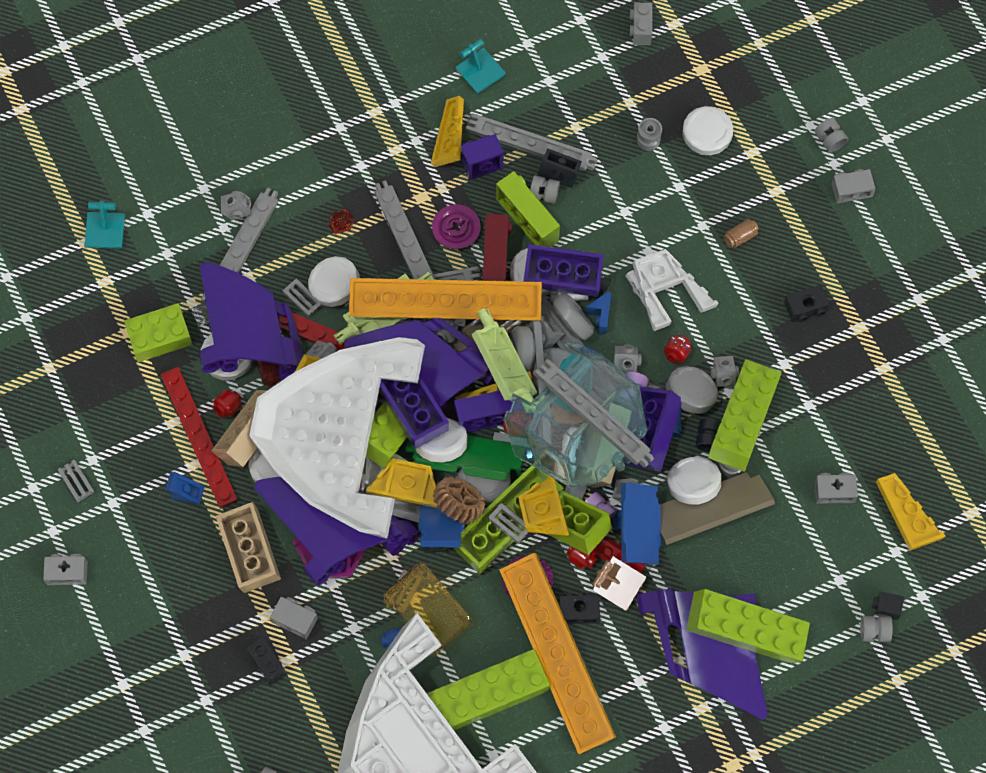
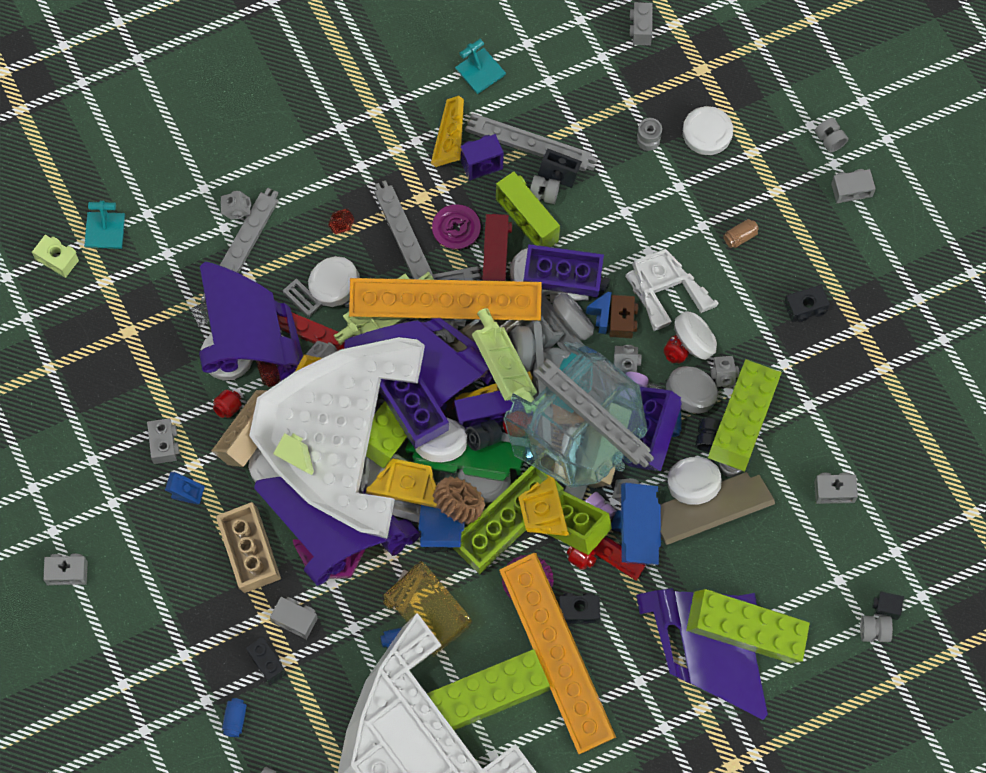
(61, 264): none -> yellowish green brick
(68, 468): light grey tile -> none
(158, 332): lime brick -> none
(162, 441): none -> light grey brick
(199, 438): red plate -> none
(234, 718): none -> blue head
(294, 452): none -> yellowish green slope
(483, 434): none -> black wheel
(522, 534): light grey tile -> none
(618, 583): plate -> none
(621, 306): none -> reddish brown brick
(695, 335): none -> white piece
(910, 518): yellow wing -> none

